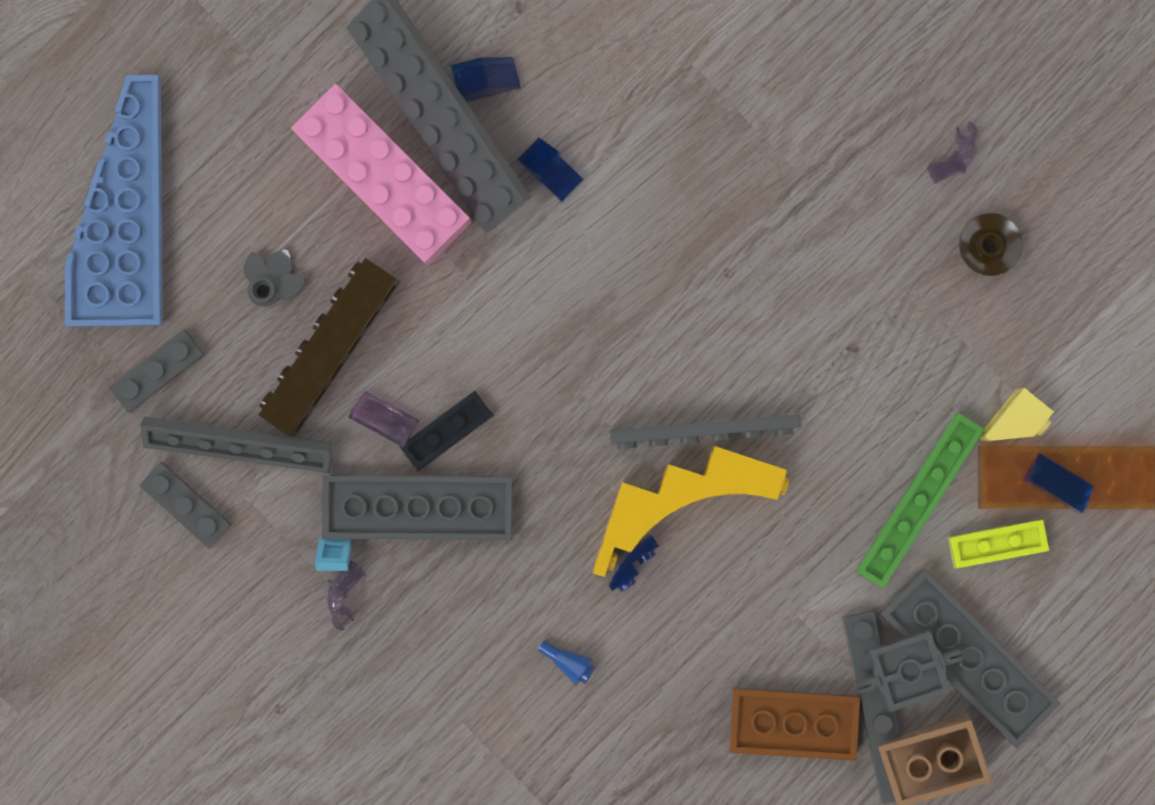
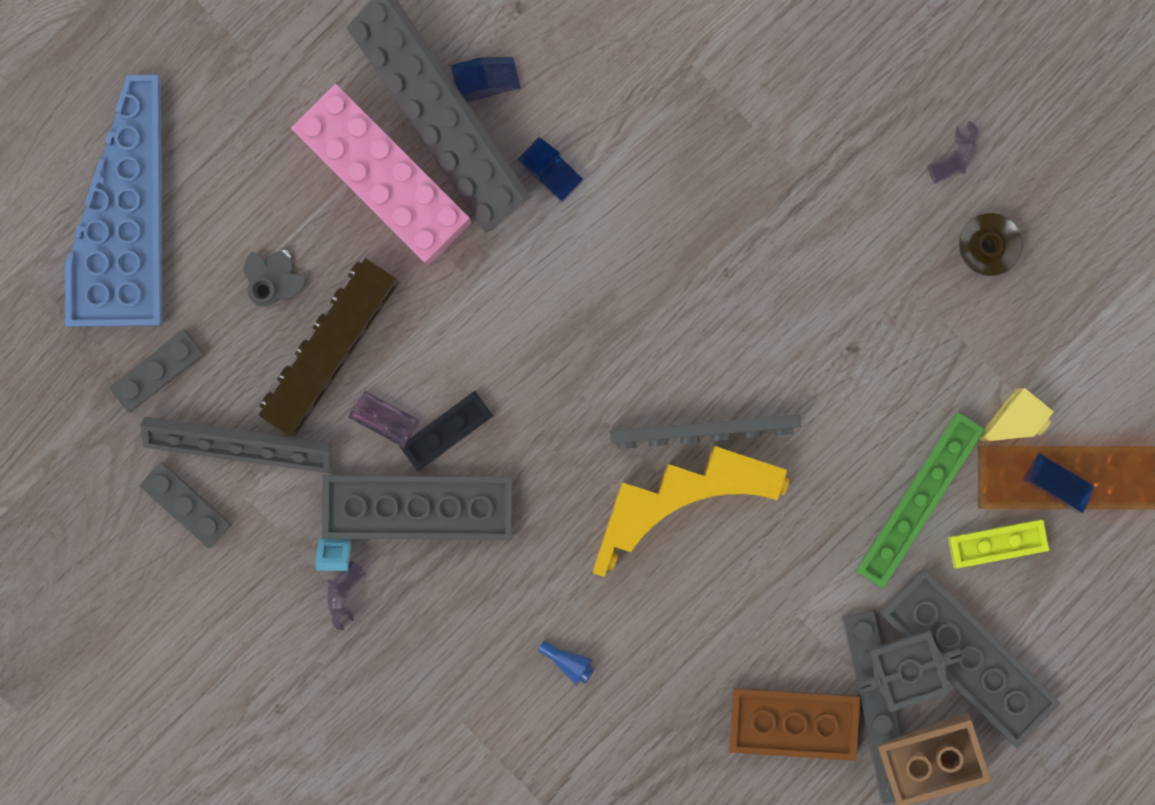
(625, 572): clear blue slope -> none

